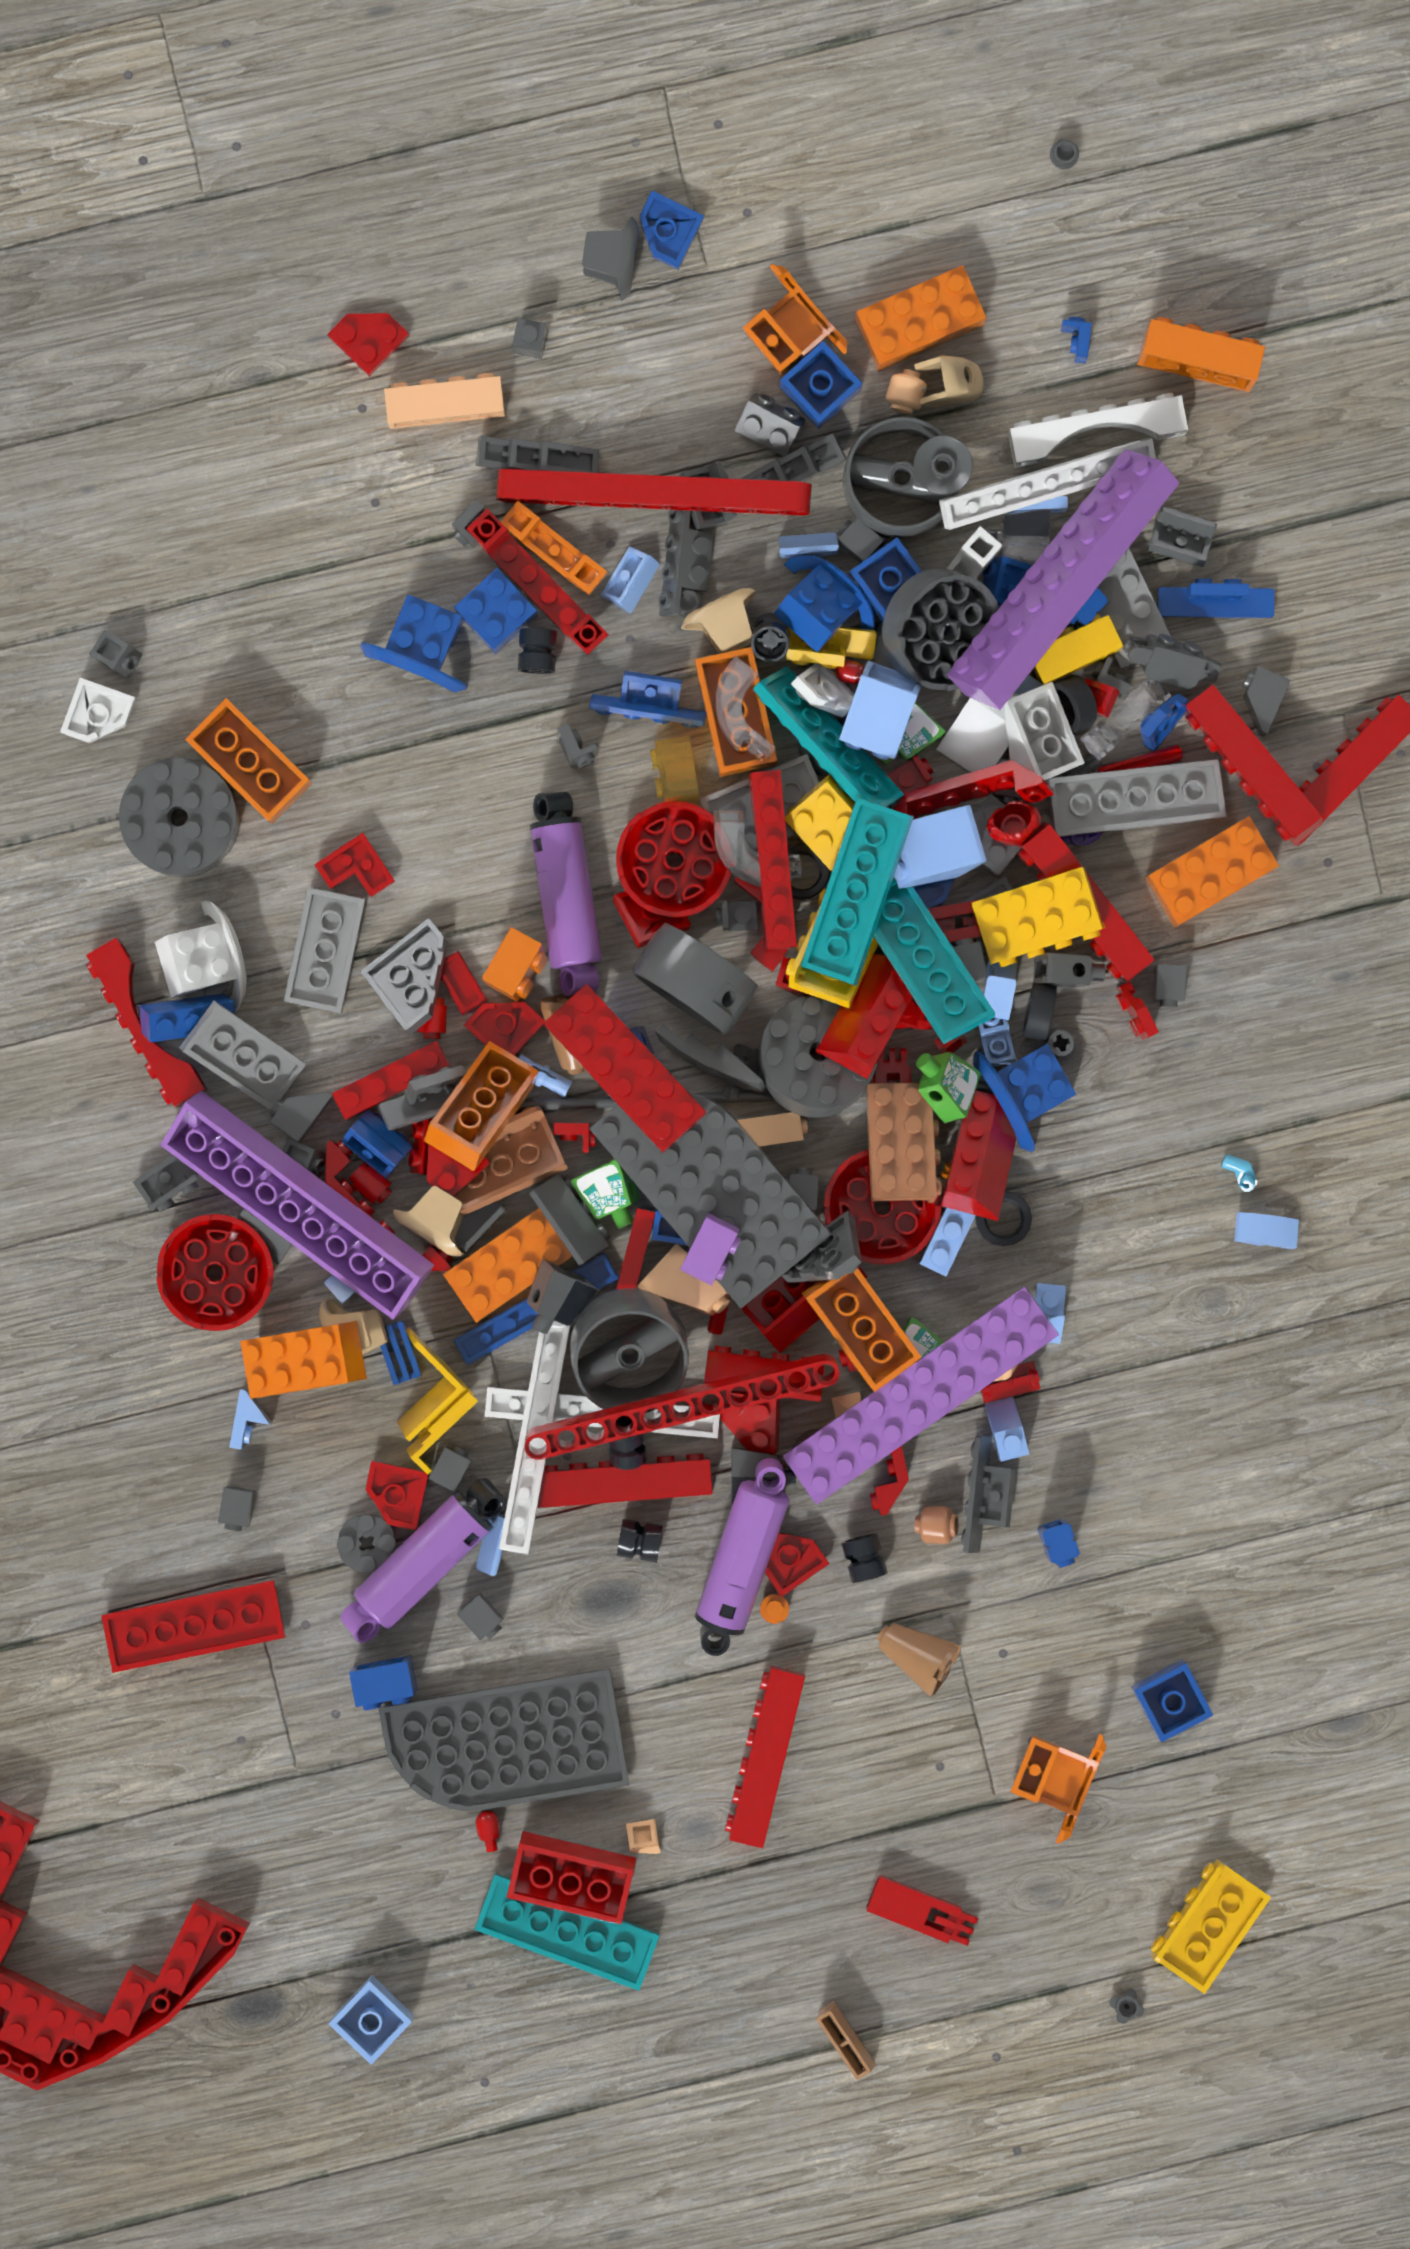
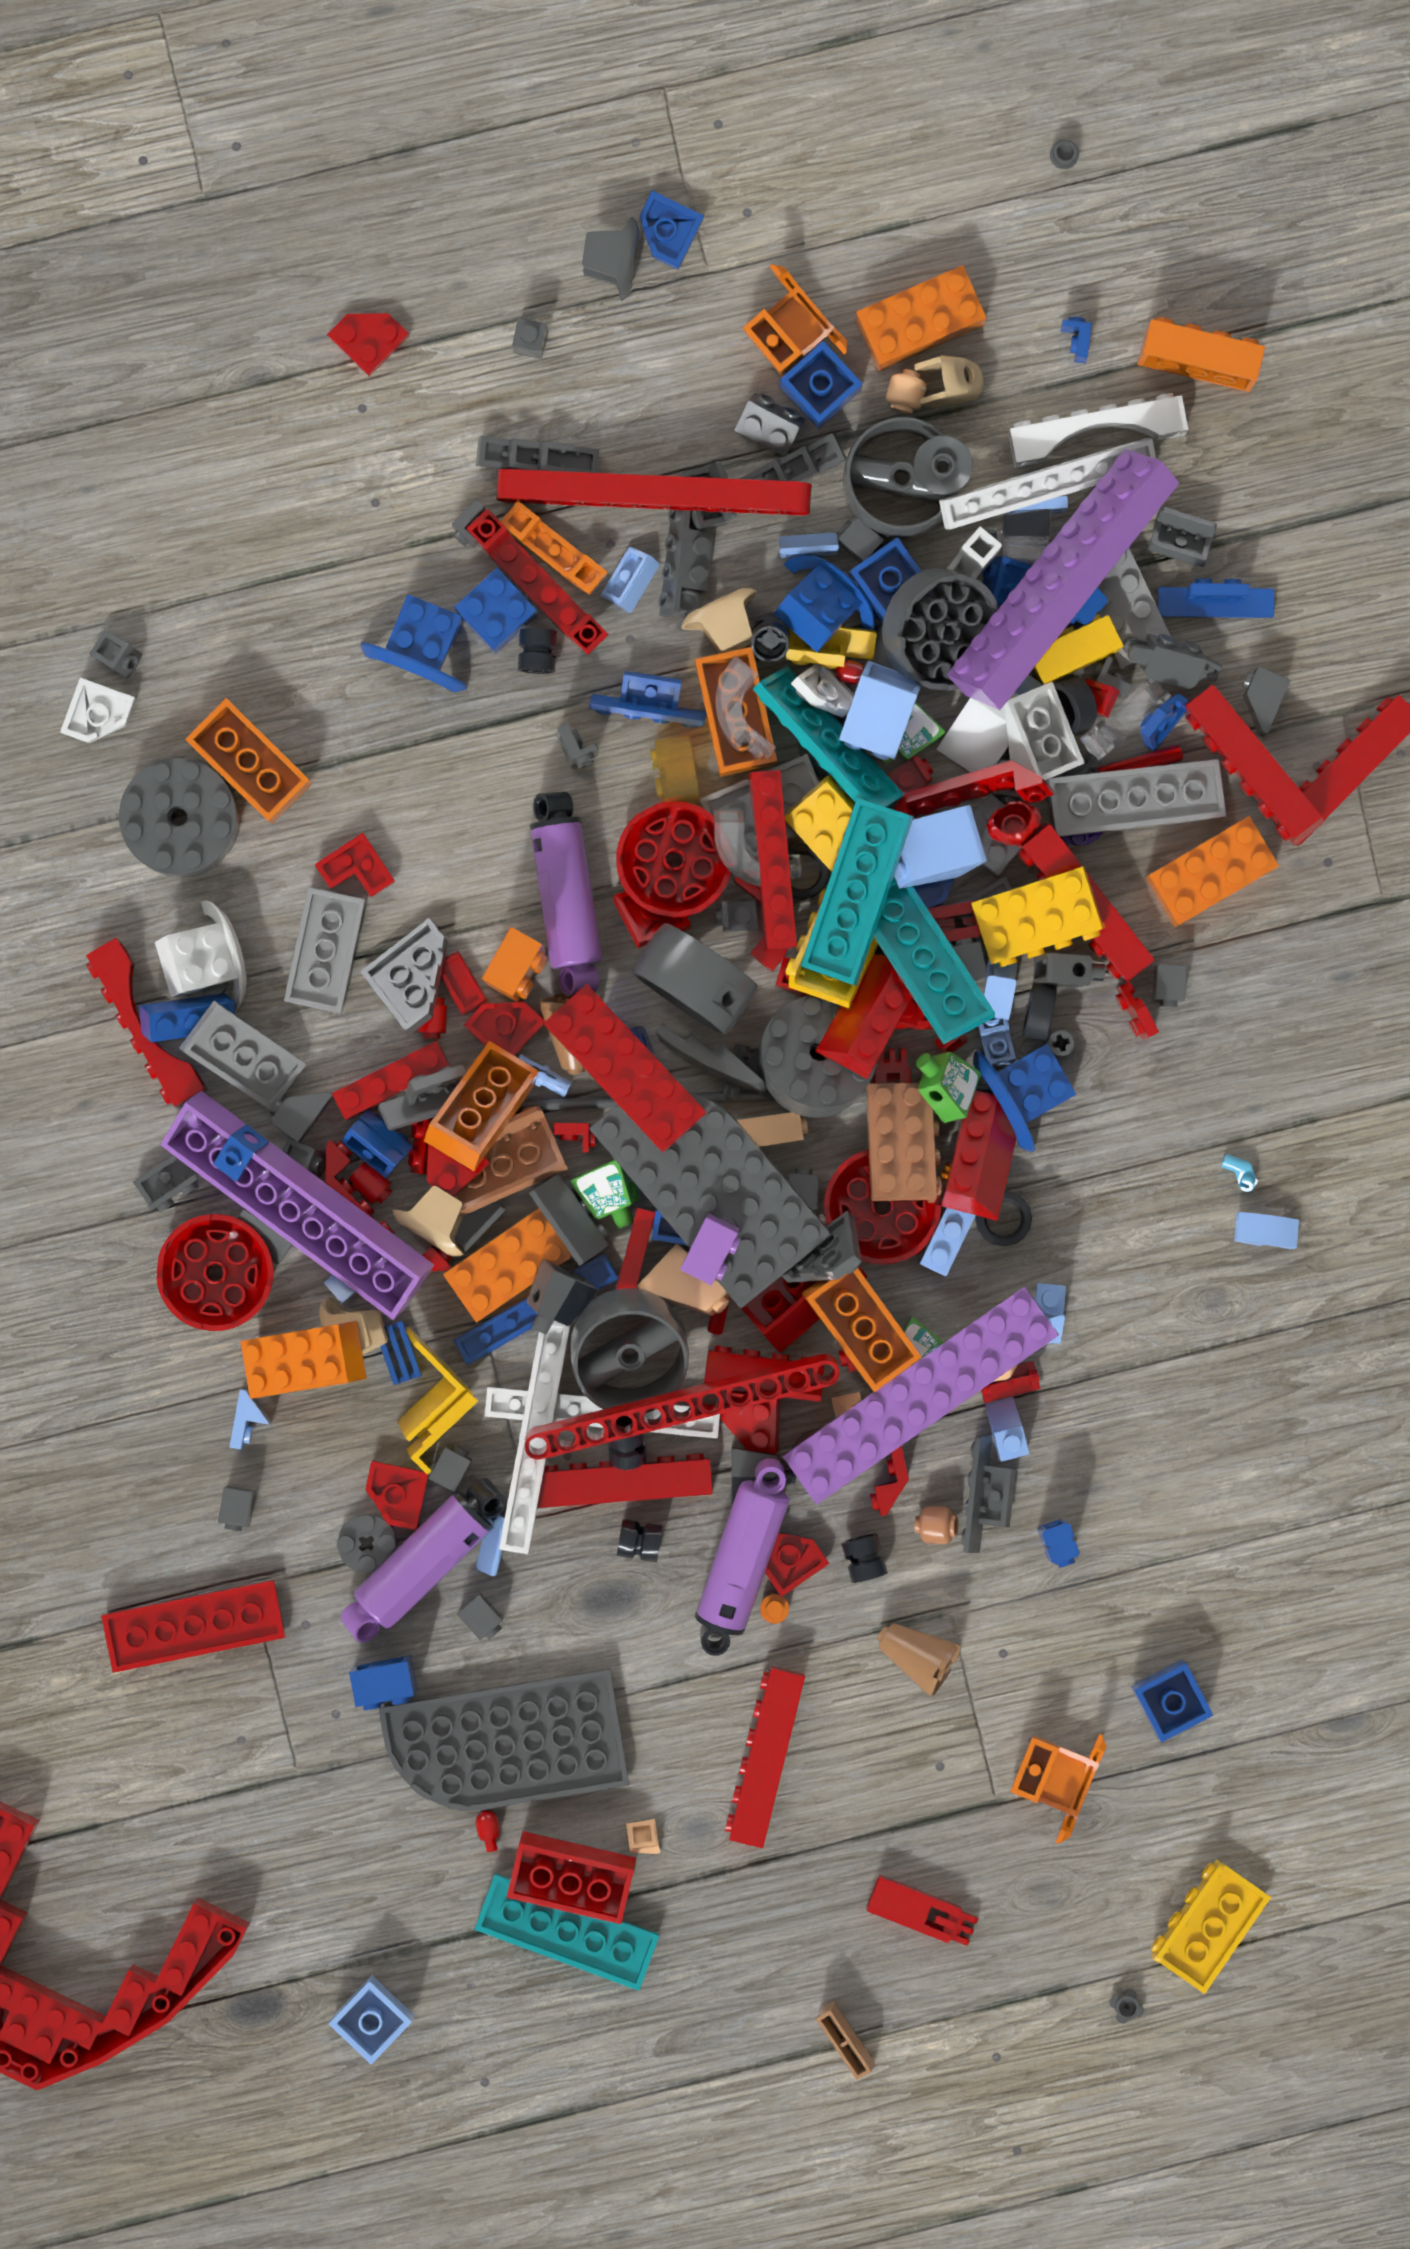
(239, 1152): none -> blue bracket
(444, 401): light nougat brick -> none

